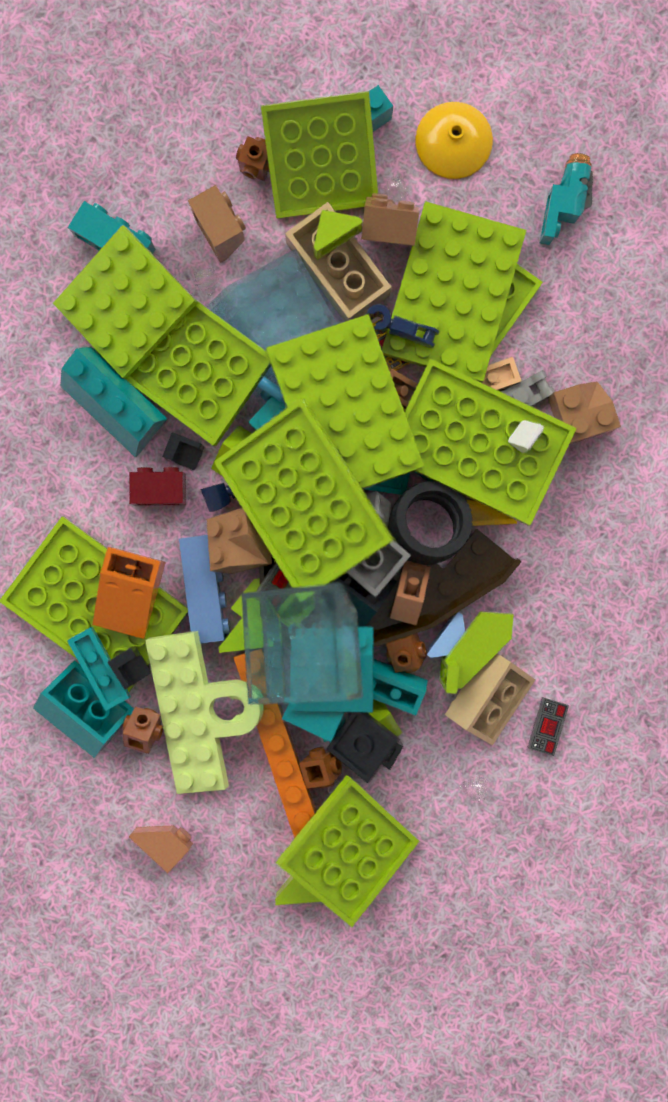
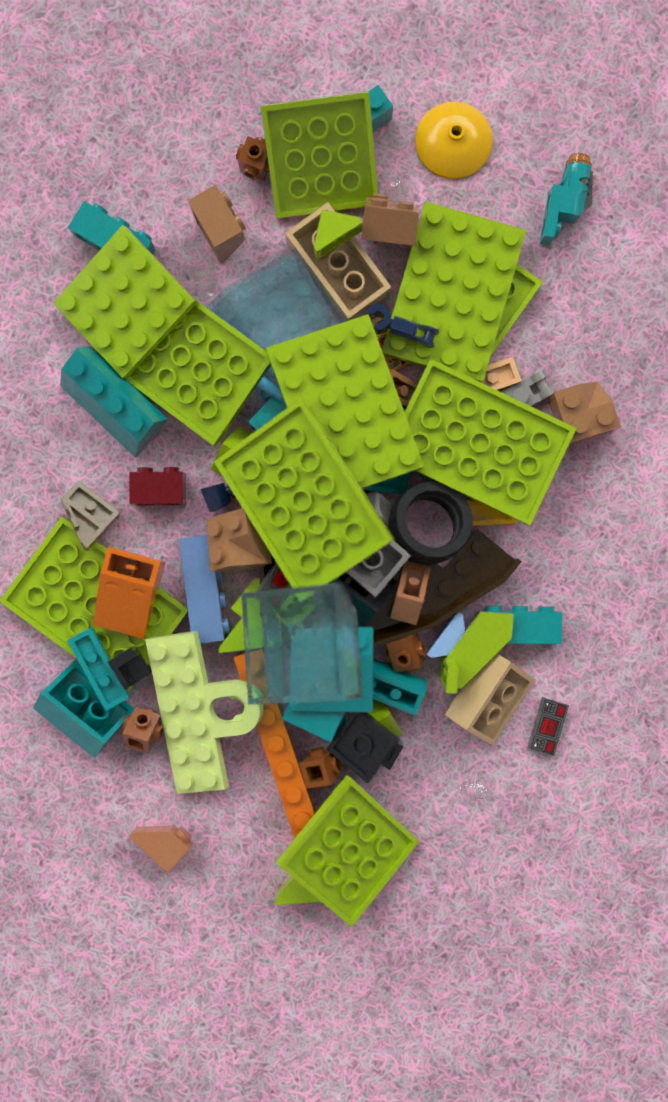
(88, 514): none -> dark tan wing
(183, 451): black panel -> none
(525, 435): white slope -> none
(533, 626): none -> teal brick

